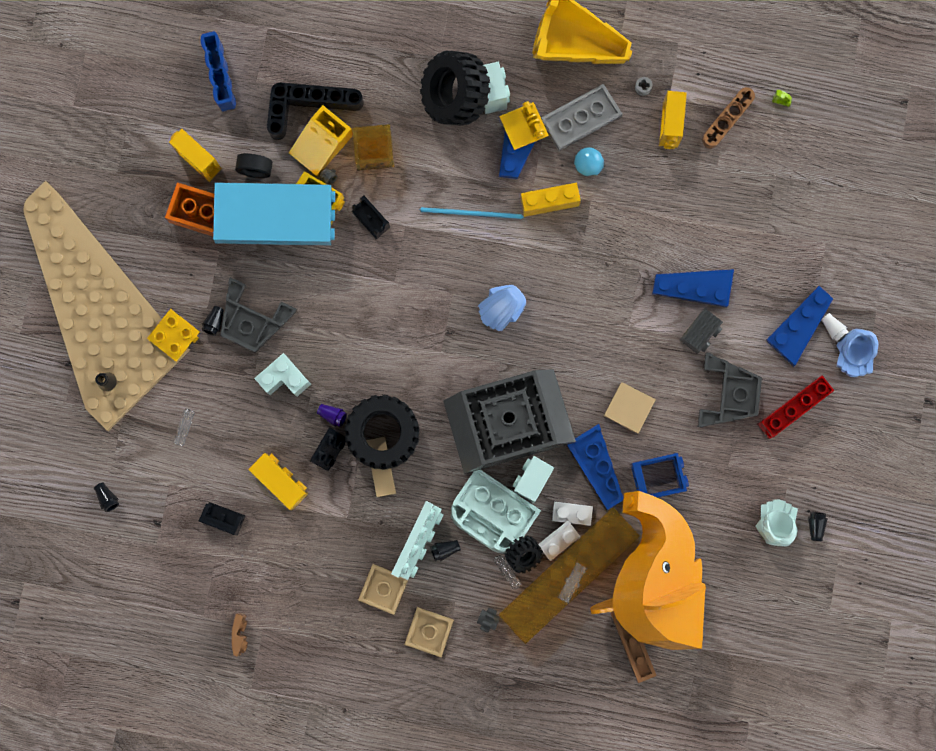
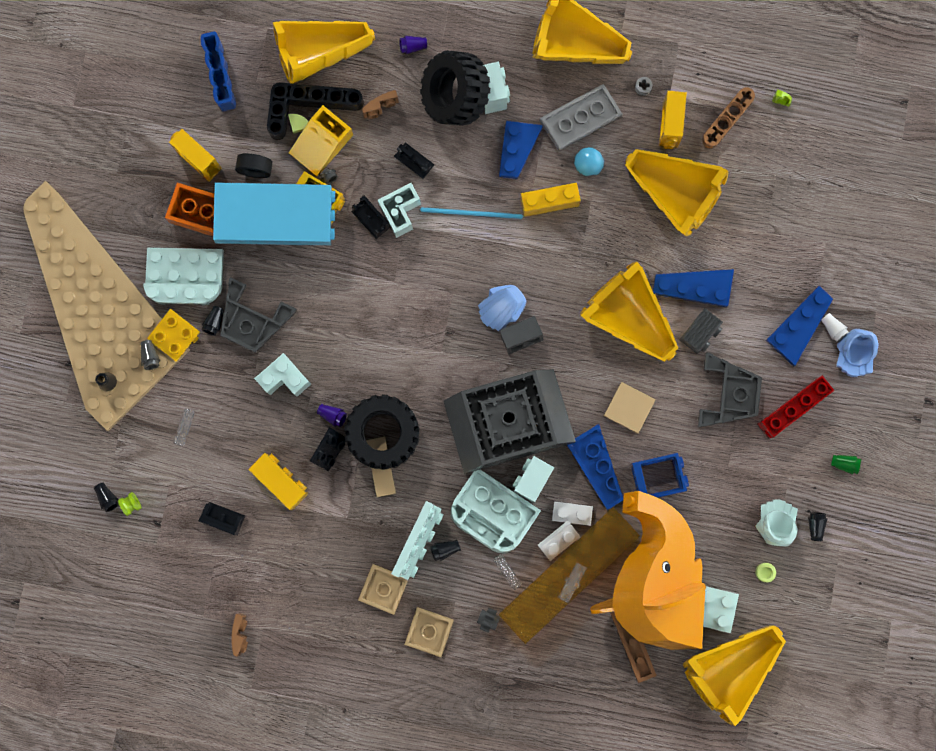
(129, 504): none -> lime wheel
(149, 356): none -> dark grey cone
(184, 275): none -> light aqua plate
(297, 122): none -> yellowish green tile
(317, 45): none -> yellow cone
(373, 108): none -> medium nougat slope
(373, 147): clear yellow brick -> none
(395, 207): none -> light aqua brick
(412, 44): none -> dark purple cone
(413, 160): none -> black hinge
(520, 547): black tyre -> none
(521, 335): none -> dark grey hinge
(524, 125): yellow hinge -> none
(632, 313): none -> yellow cone
(678, 186): none -> yellow cone
(719, 609): none -> light aqua brick
(734, 671): none -> yellow cone
(765, 572): none -> yellowish green tile
(849, 464): none -> green cone

